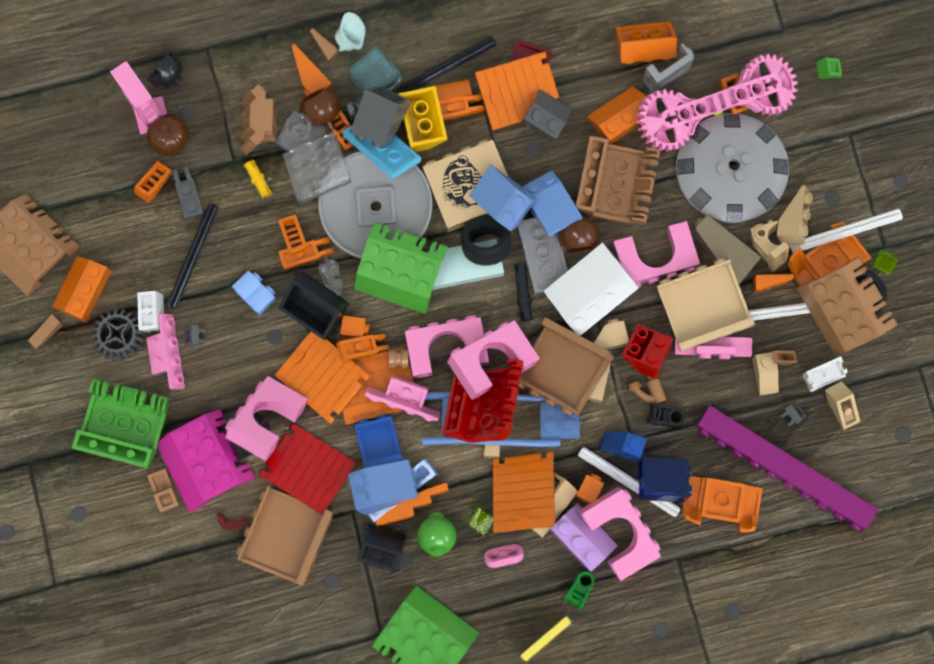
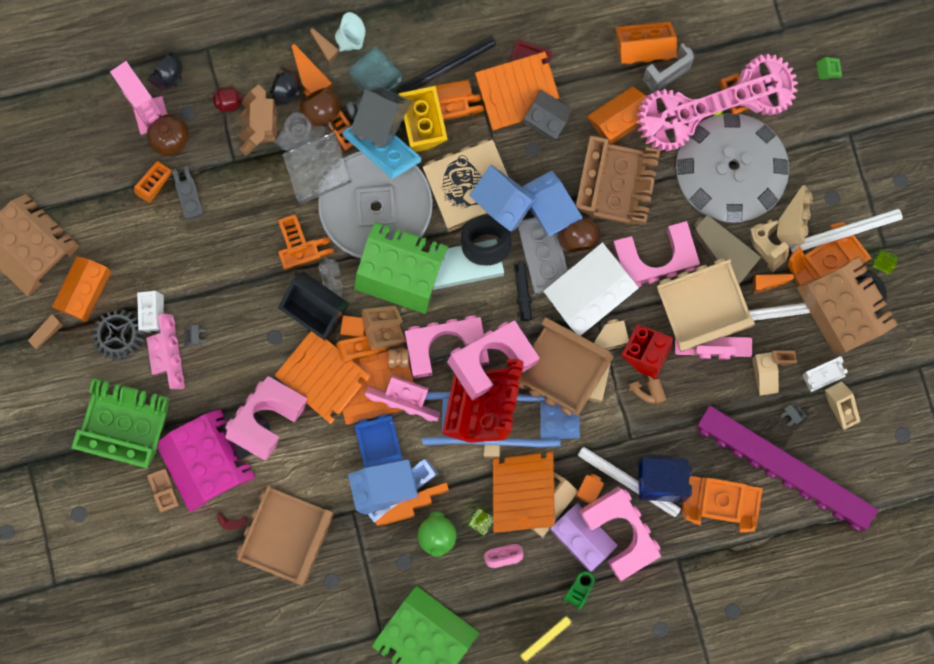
(192, 256): black axle -> none
(227, 99): none -> dark red head
(254, 293): light blue brick -> none
(257, 179): yellow pin -> none
(285, 87): none -> black cylinder
(307, 469): red door -> none
(382, 548): black slope -> none
(383, 327): none -> medium nougat slope
(623, 445): blue slope -> none
(664, 416): black piece -> none

